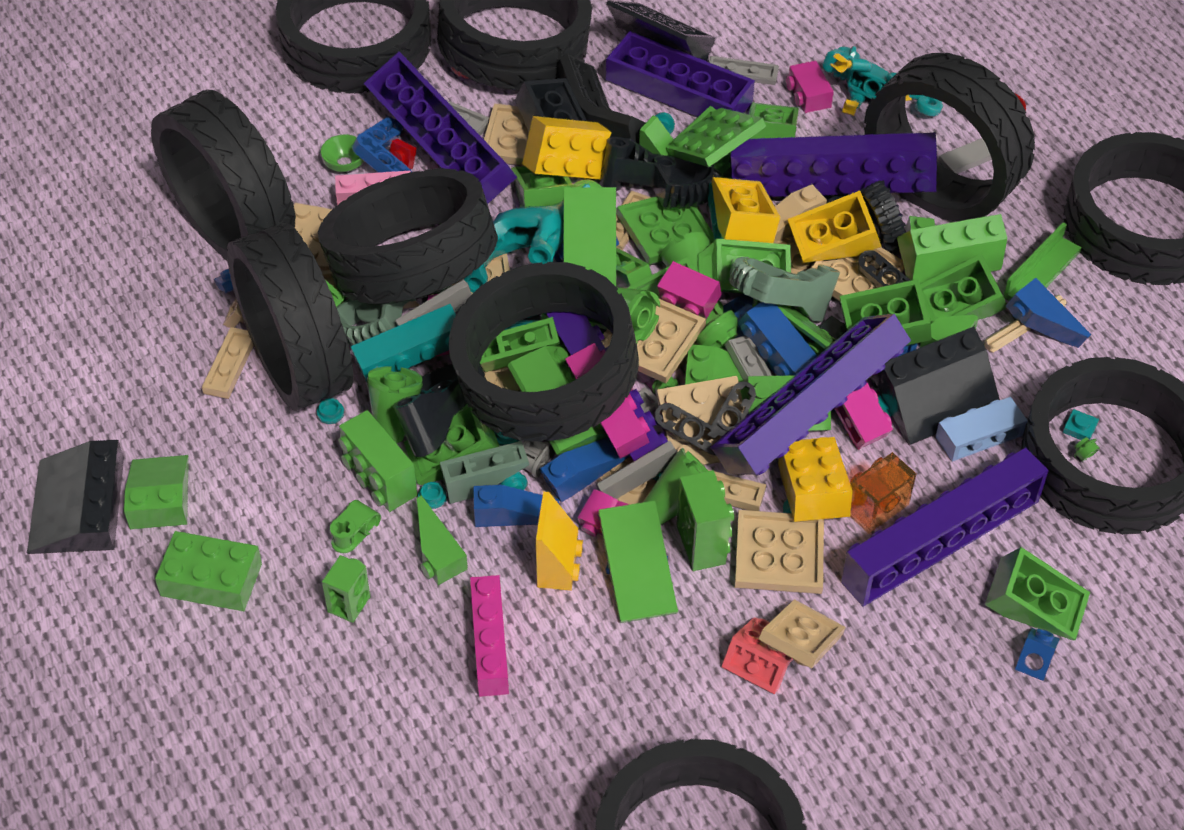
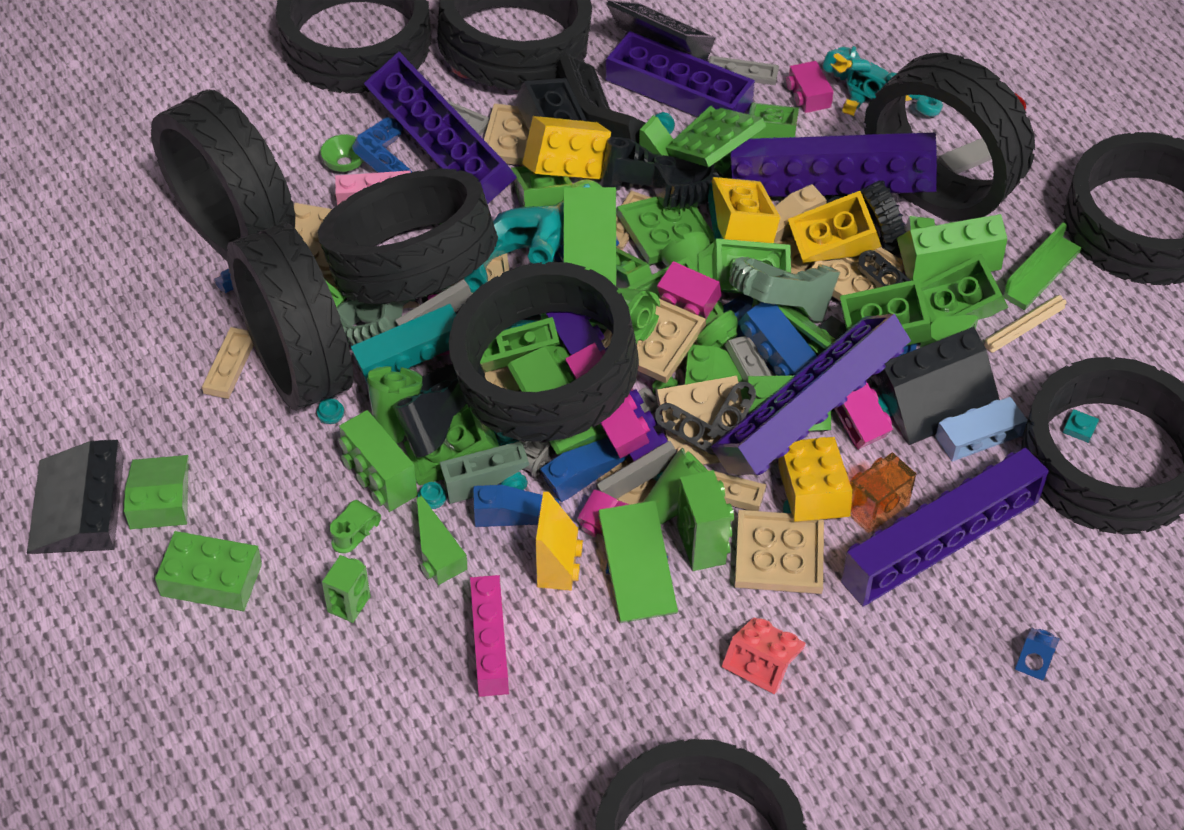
(233, 316): tan plate -> none
(404, 152): red plate -> none
(802, 634): tan plate -> none
(1037, 595): bright green slope -> none
(1044, 313): blue slope -> none
(1086, 449): bright green plate -> none

